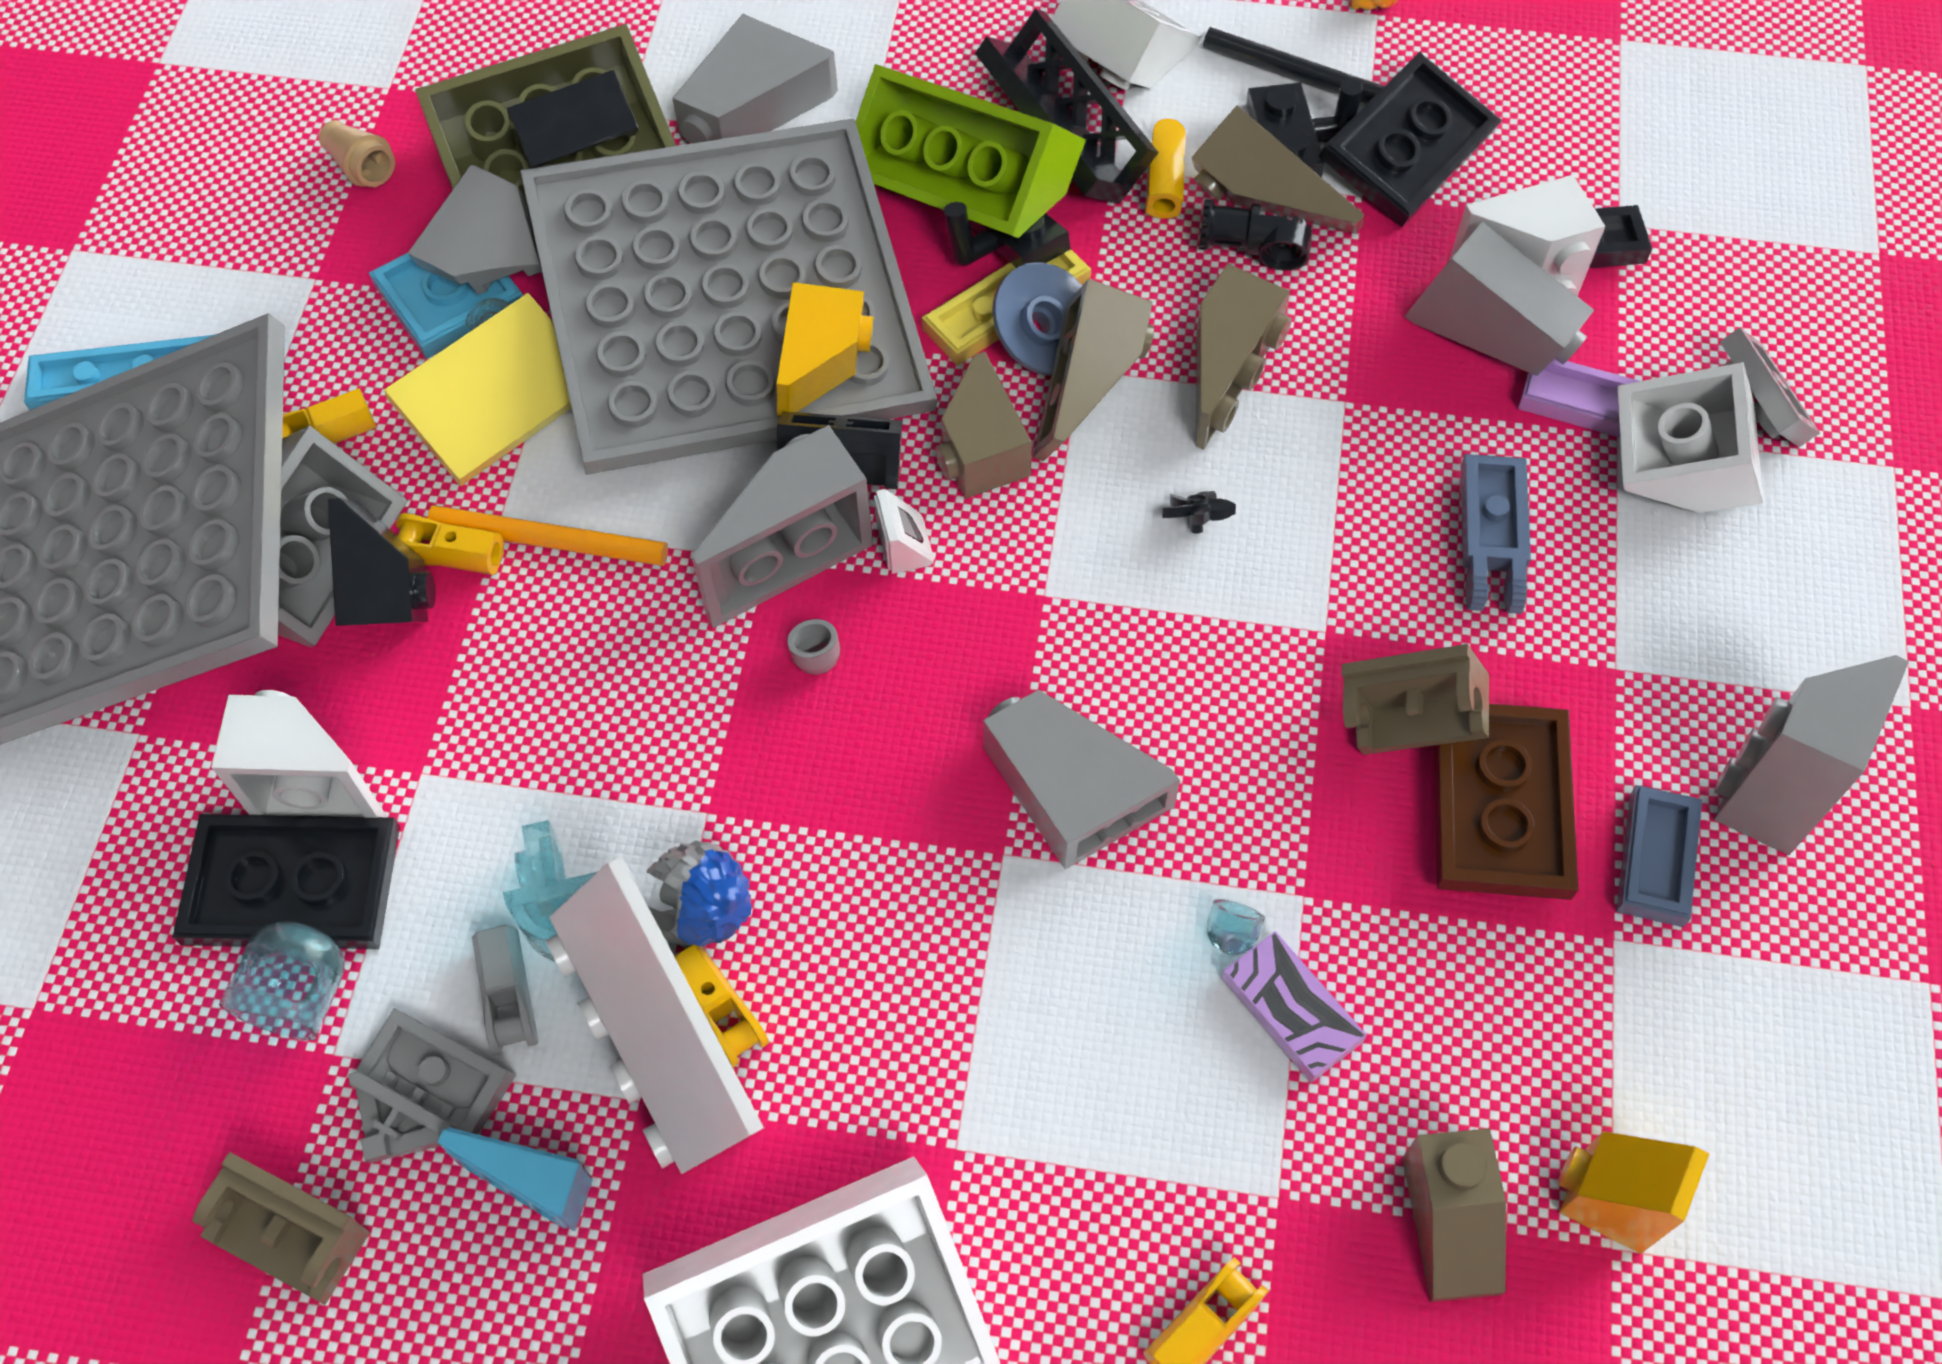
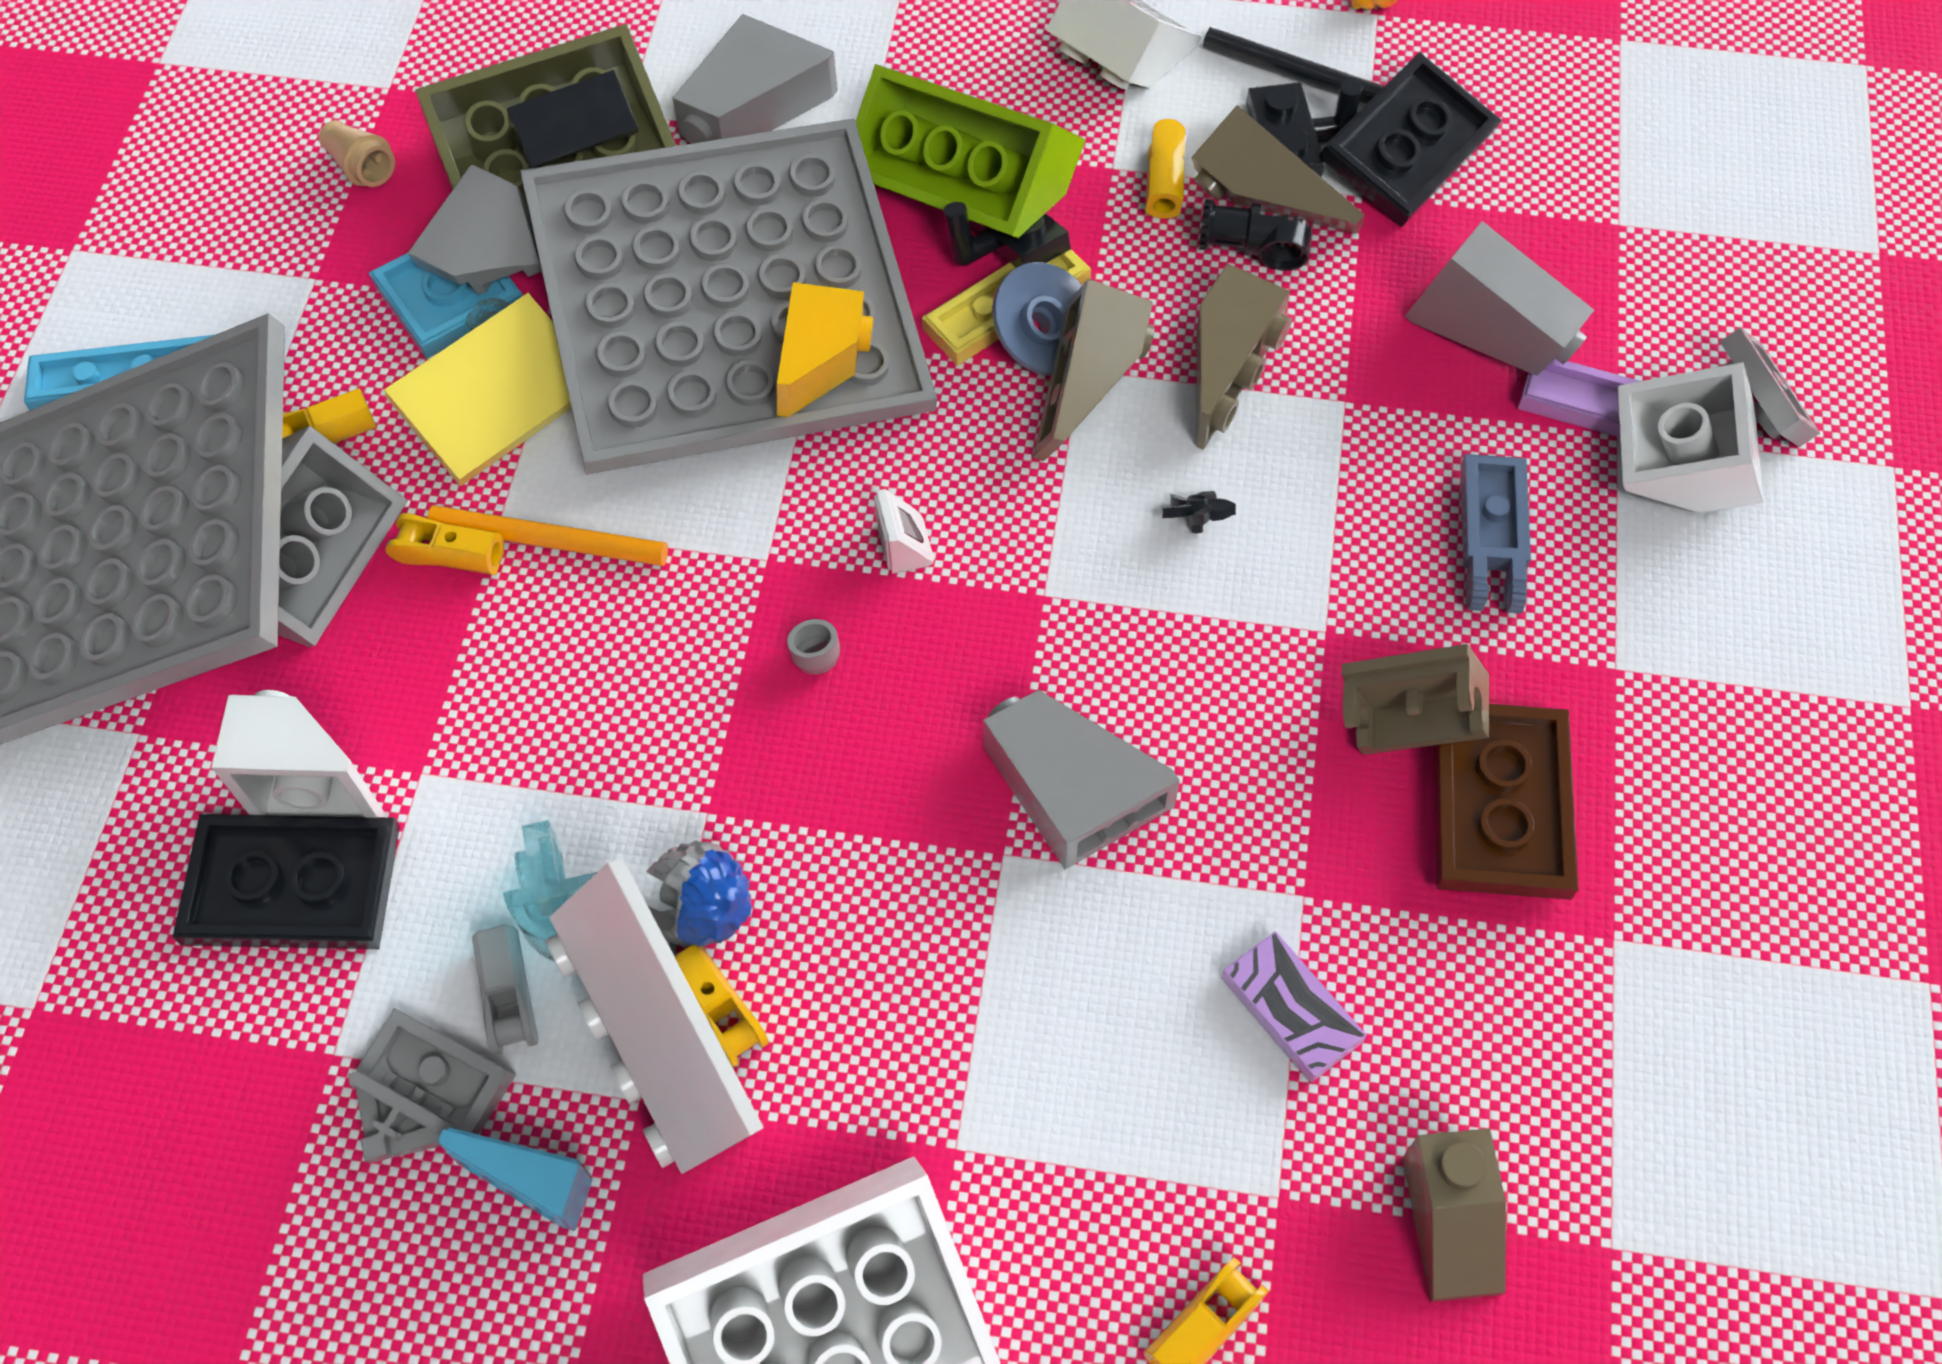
(279, 1228): dark tan hinge -> none
(286, 980): clear light blue helmet -> none
(374, 570): black slope -> none
(785, 526): light grey slope -> none
(869, 441): black hinge -> none
(983, 434): dark tan slope -> none
(1040, 97): black fence -> none
(1233, 926): clear light blue hinge -> none
(1544, 222): white slope -> none
(1623, 239): black plate -> none
(1631, 1187): yellow slope -> none
(1659, 856): sand blue tile -> none
(1807, 753): light grey slope -> none

